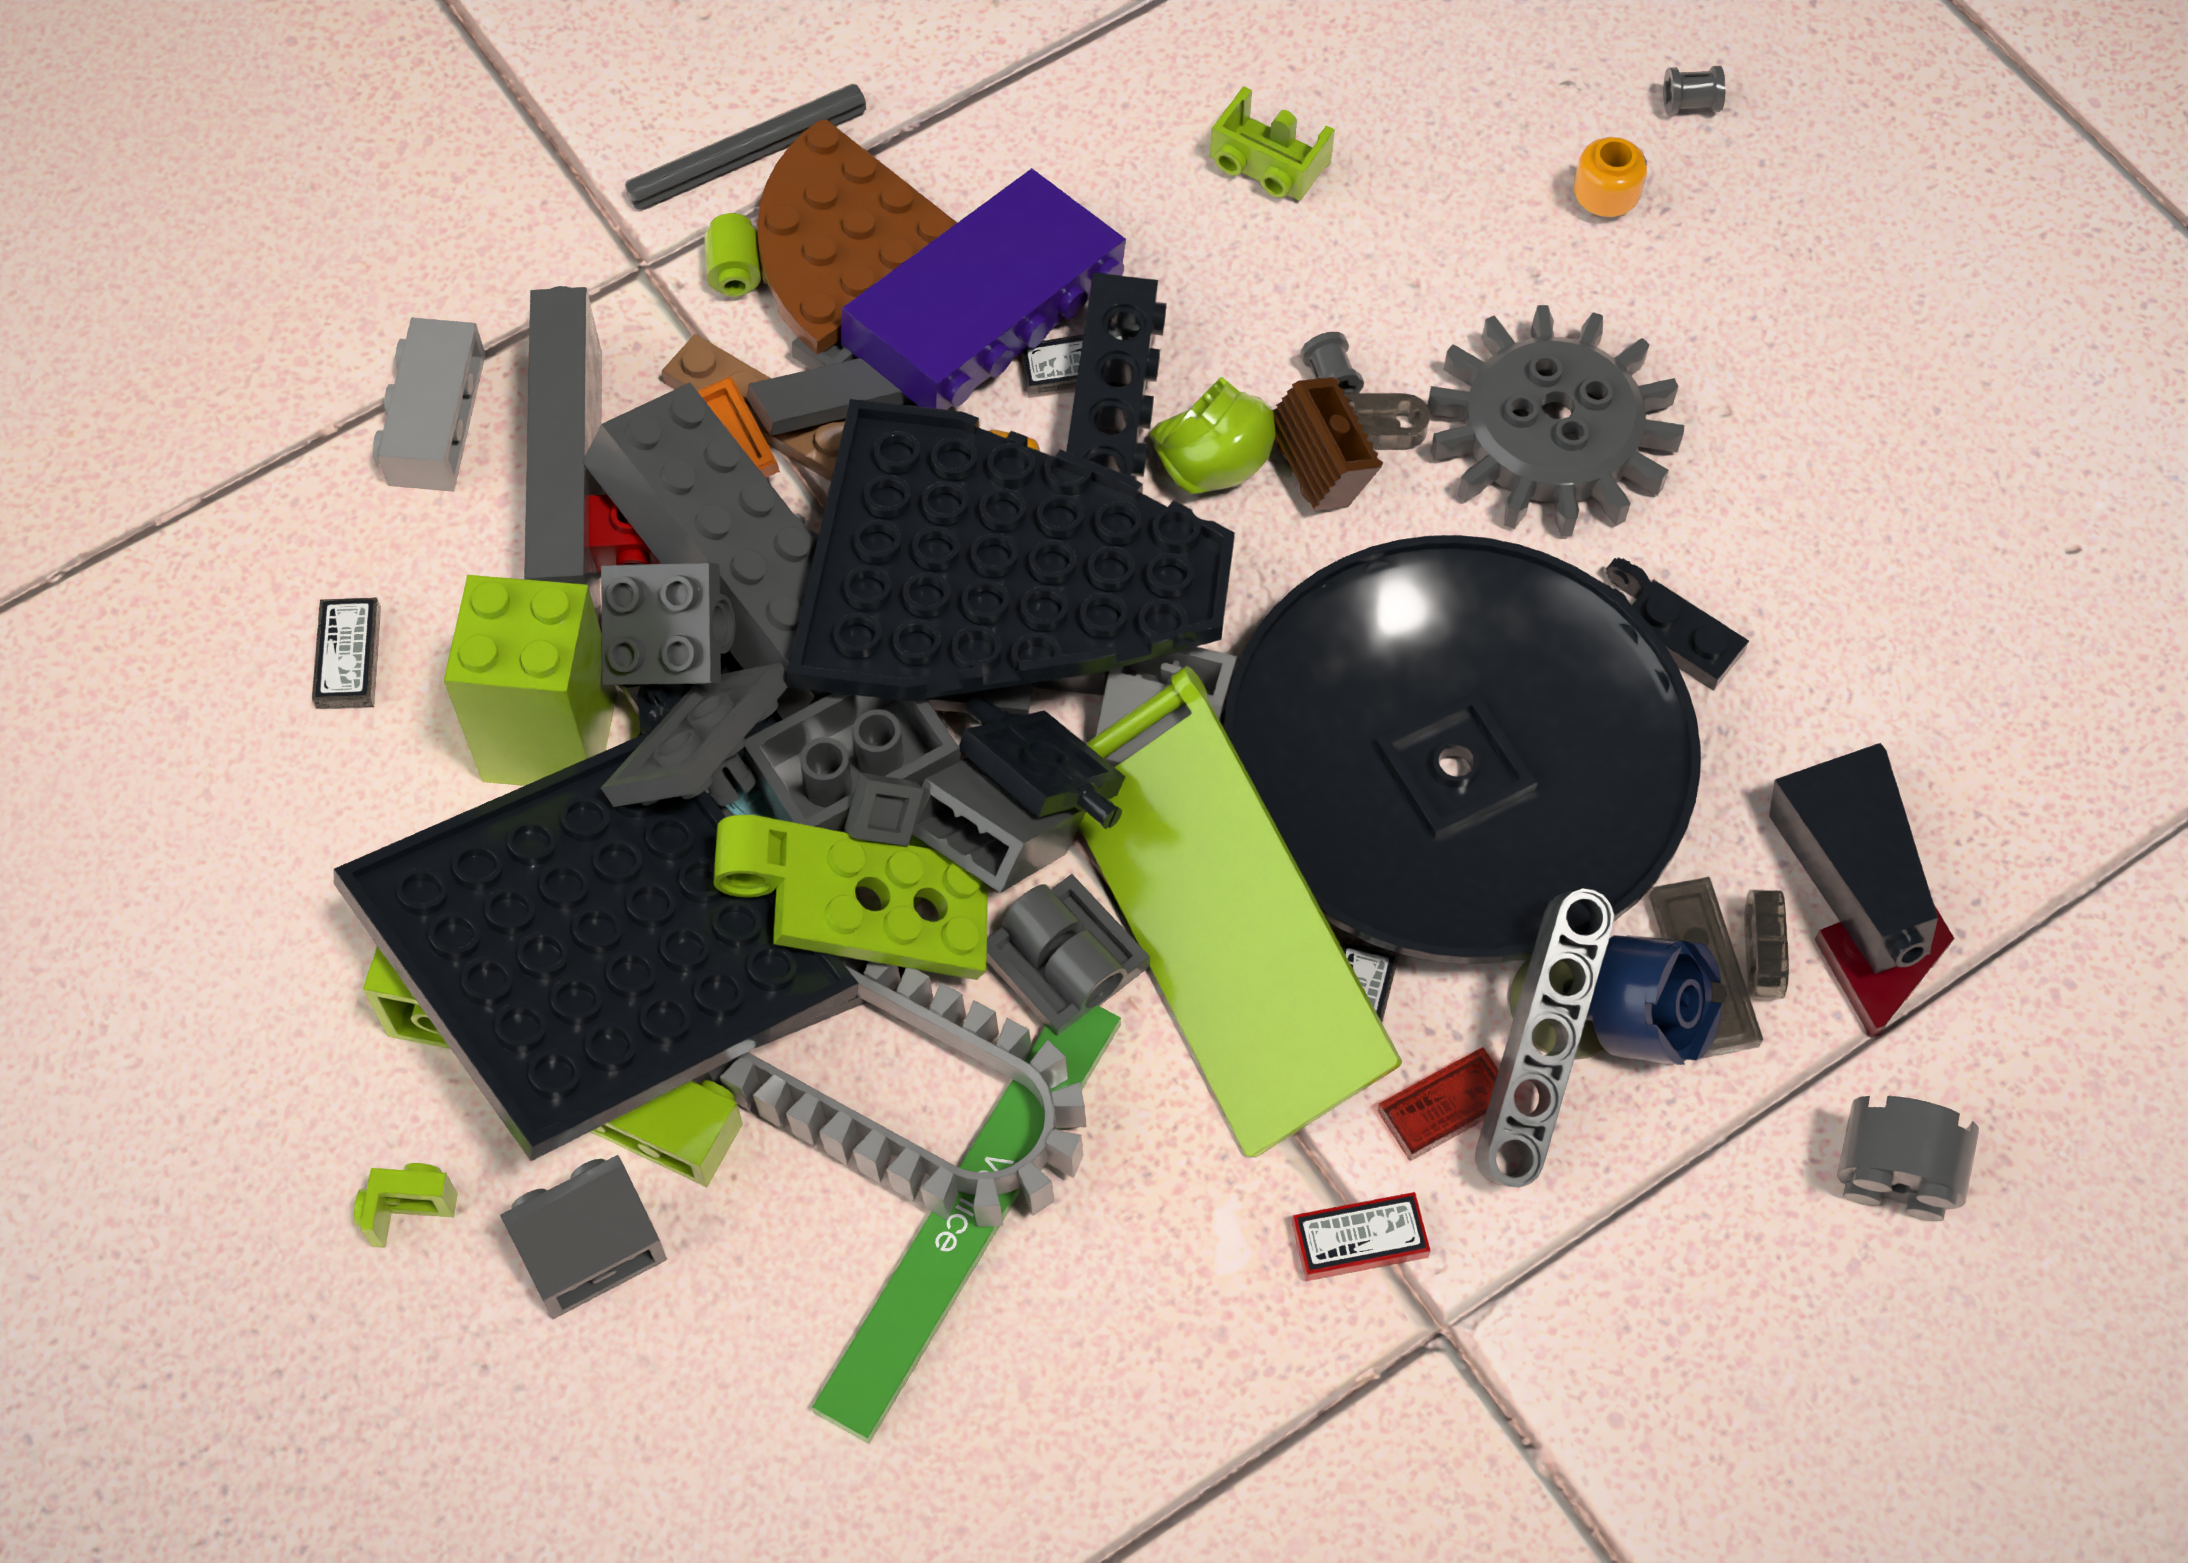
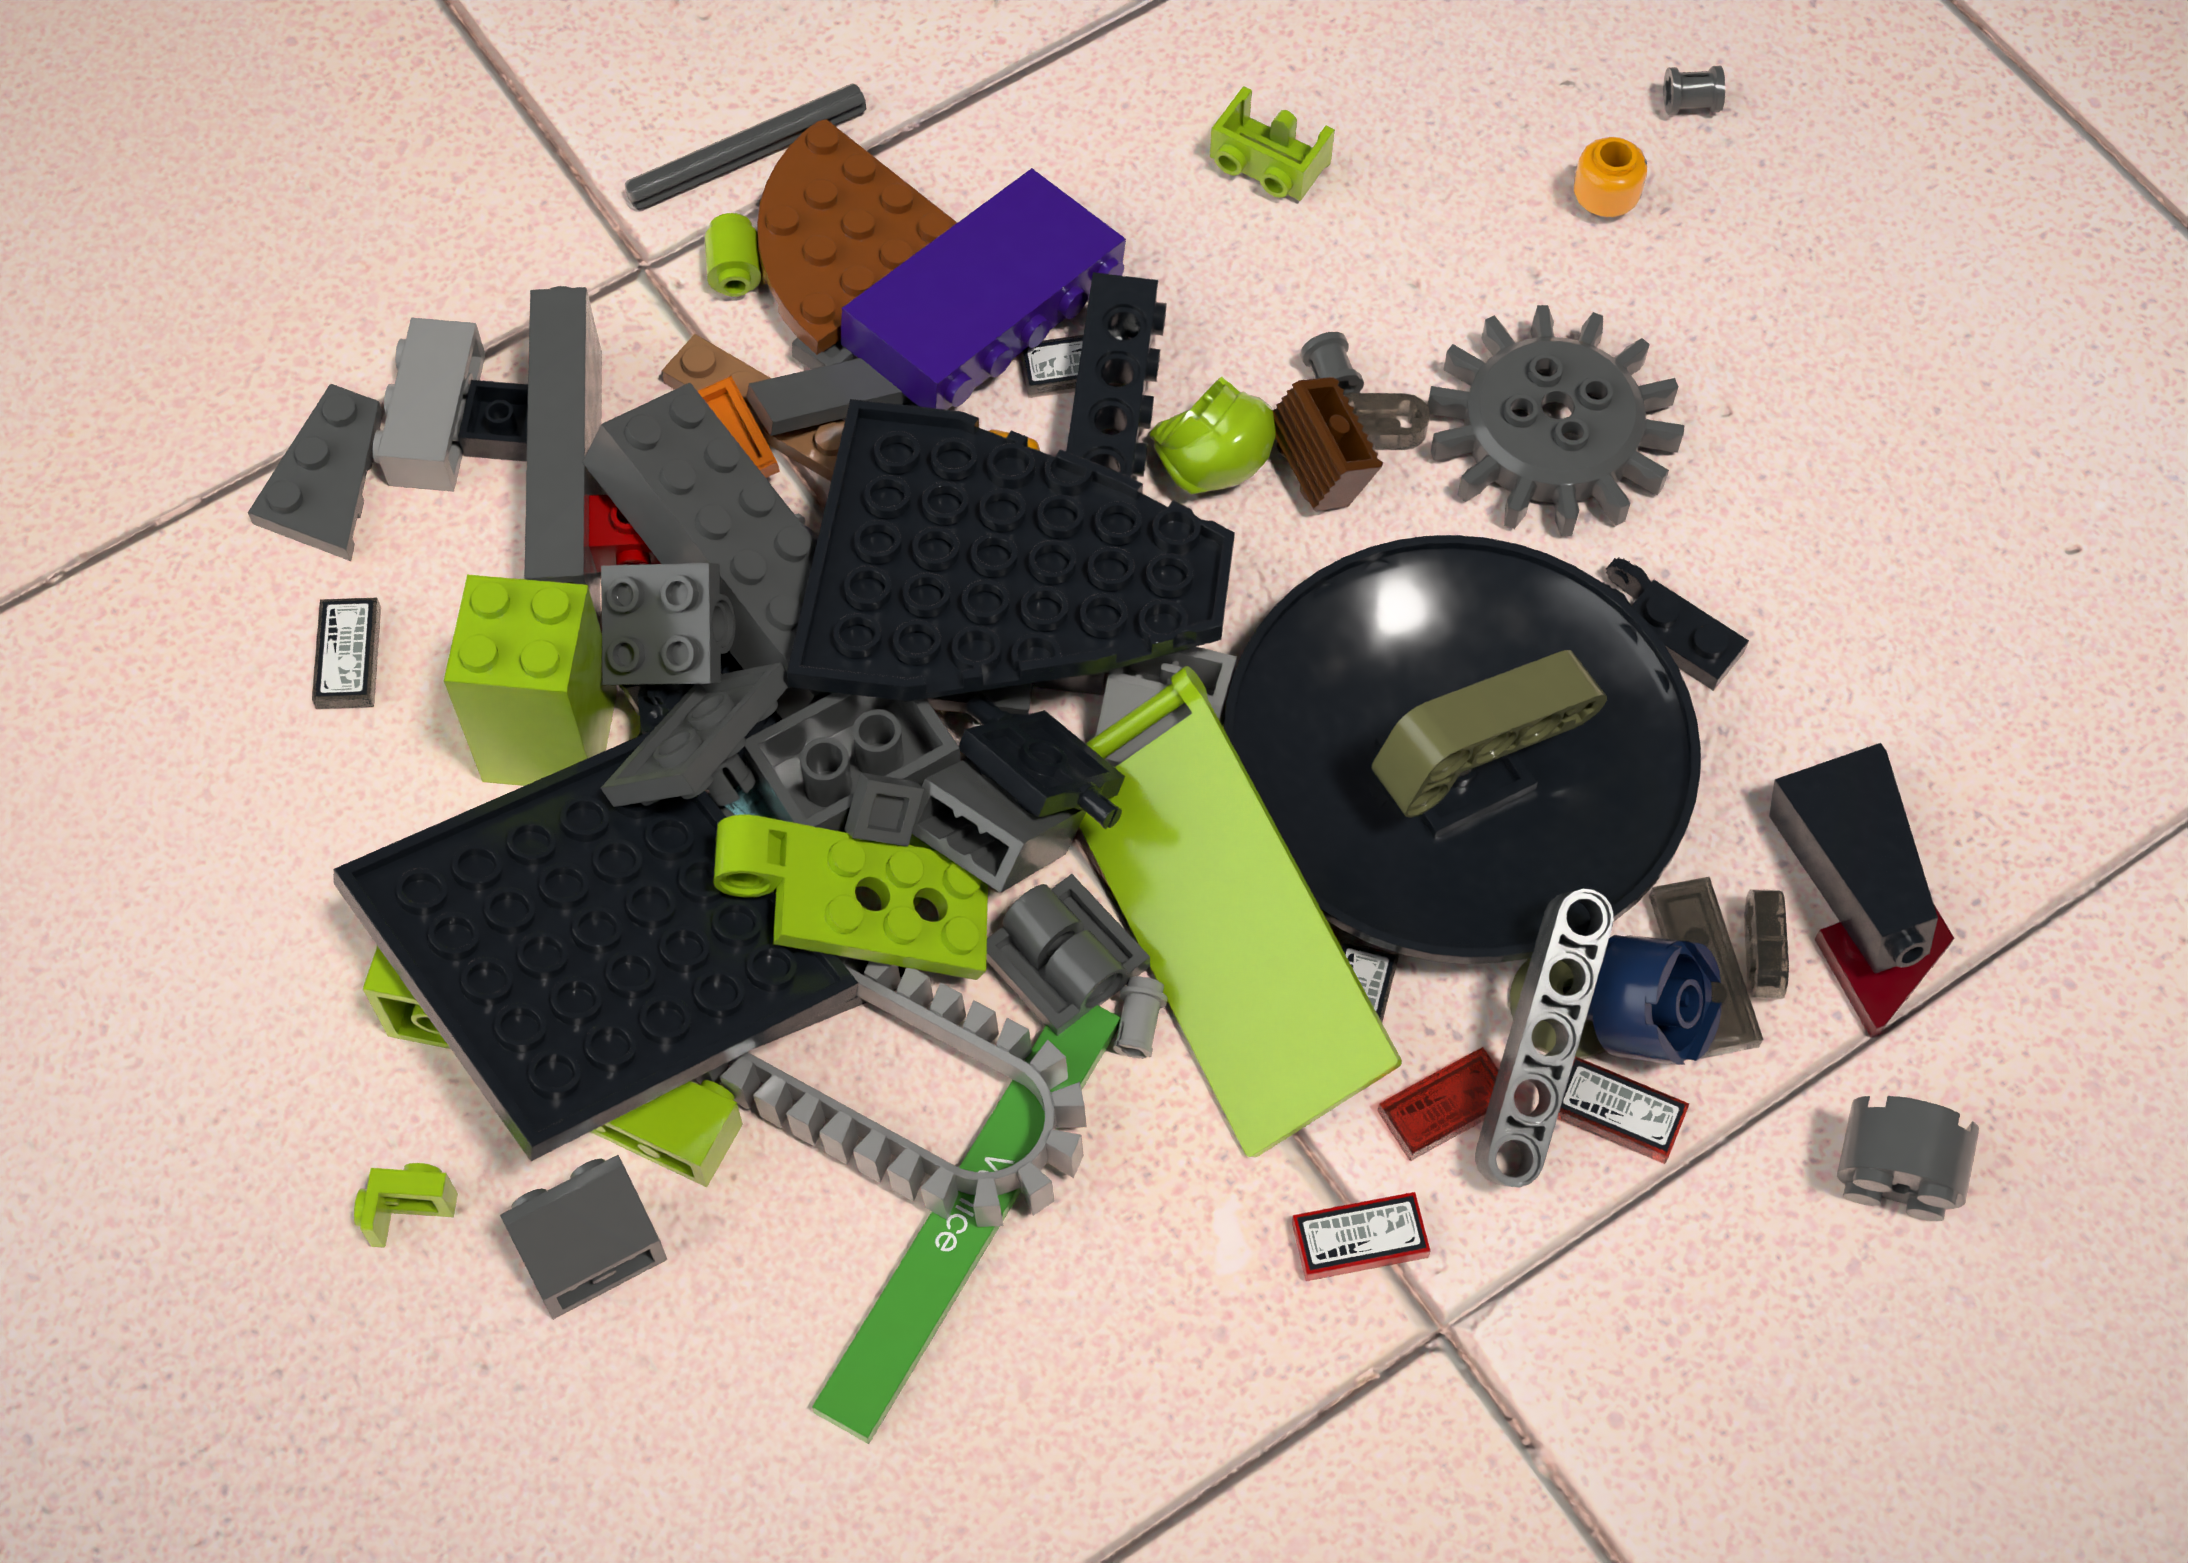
(322, 475): none -> dark grey wing
(495, 421): none -> black piece
(1139, 1016): none -> light grey pin
(1481, 725): none -> olive beam
(1622, 1110): none -> tile

